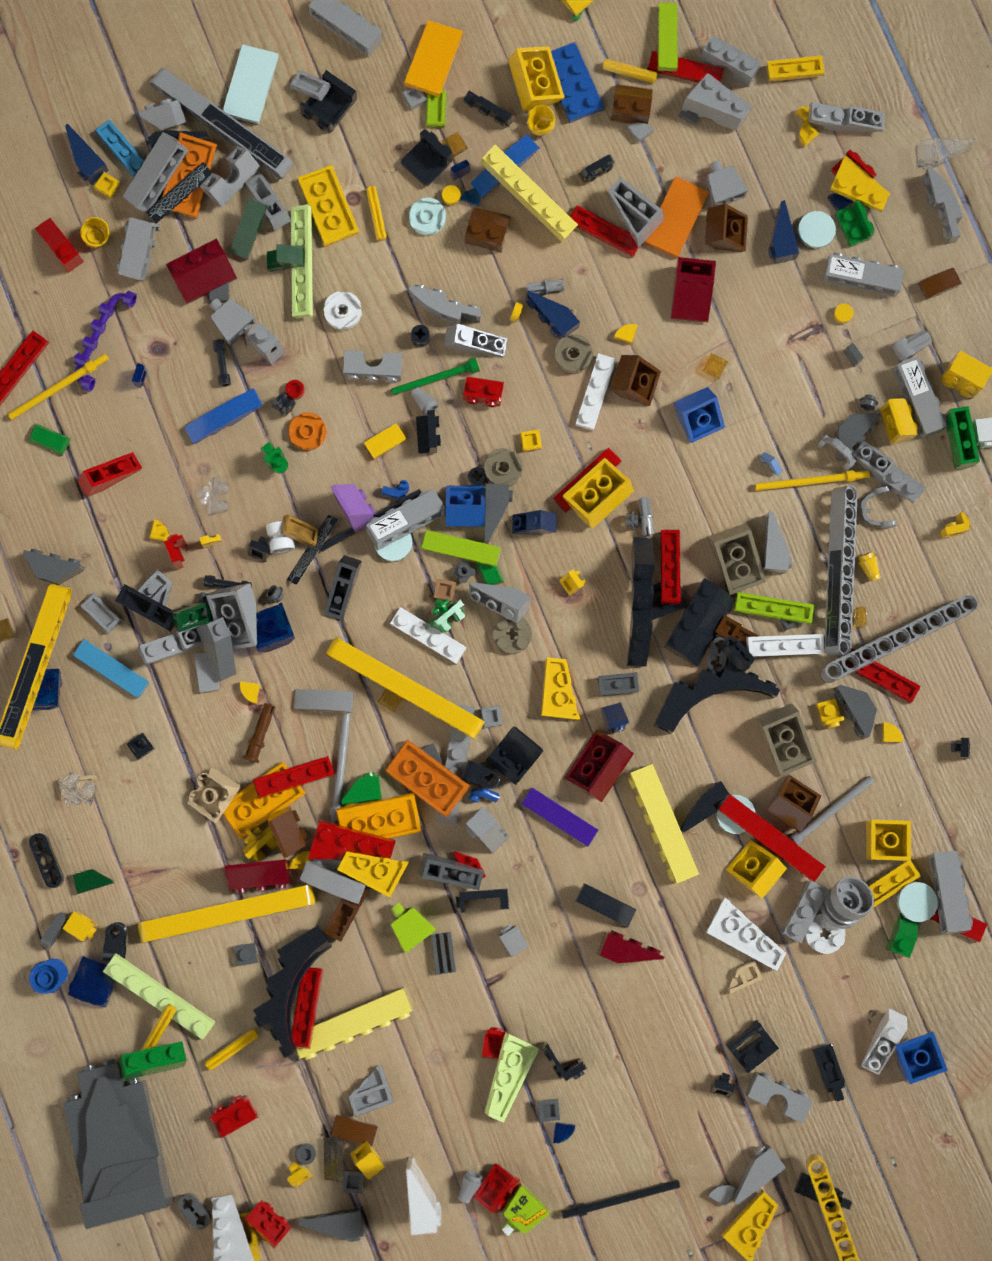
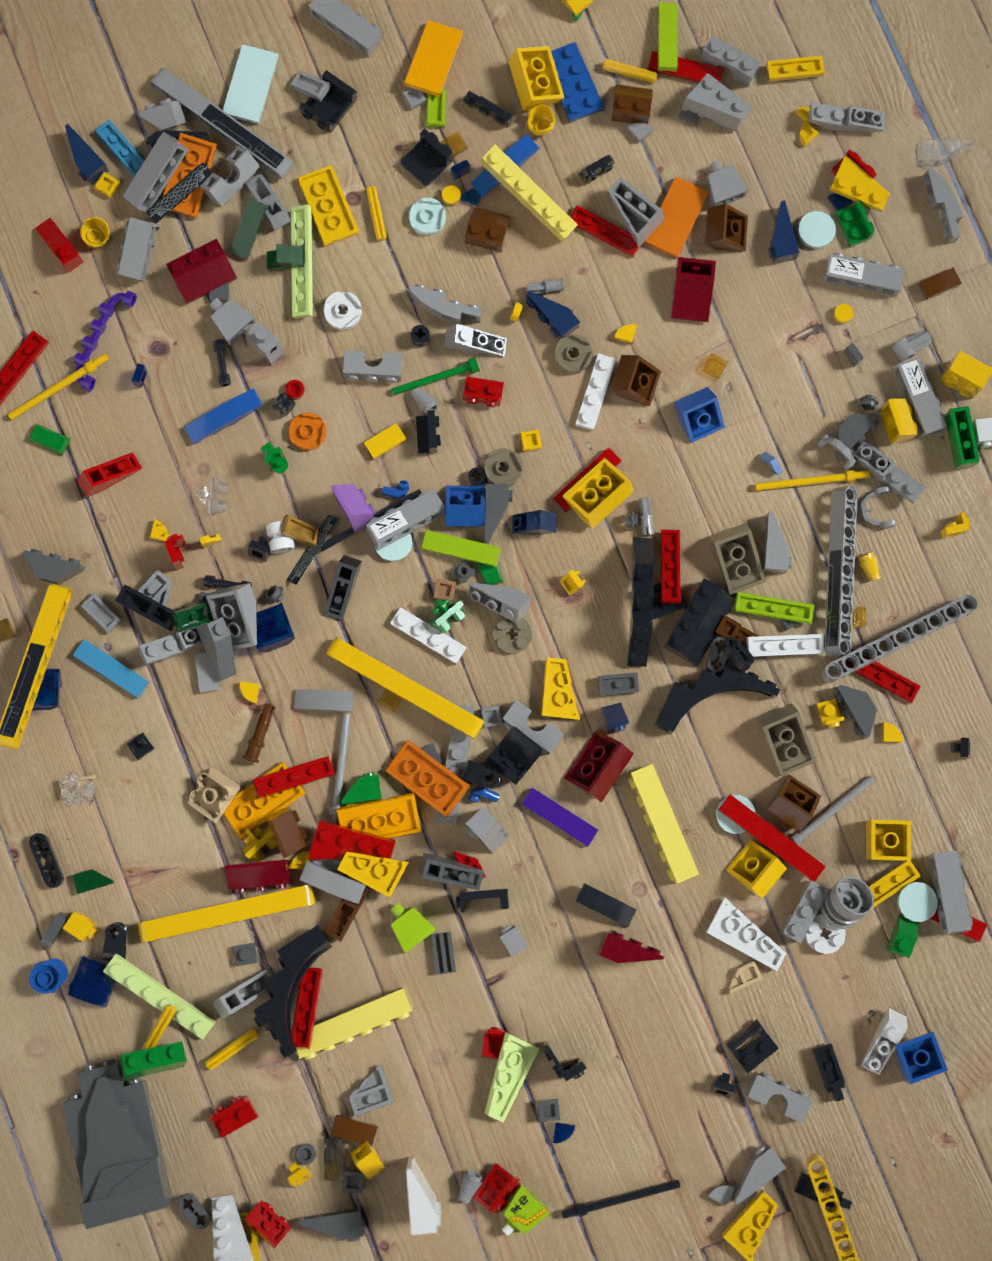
(242, 994): none -> light grey slope
(517, 717): none -> light grey arch
(704, 806): black slope -> none

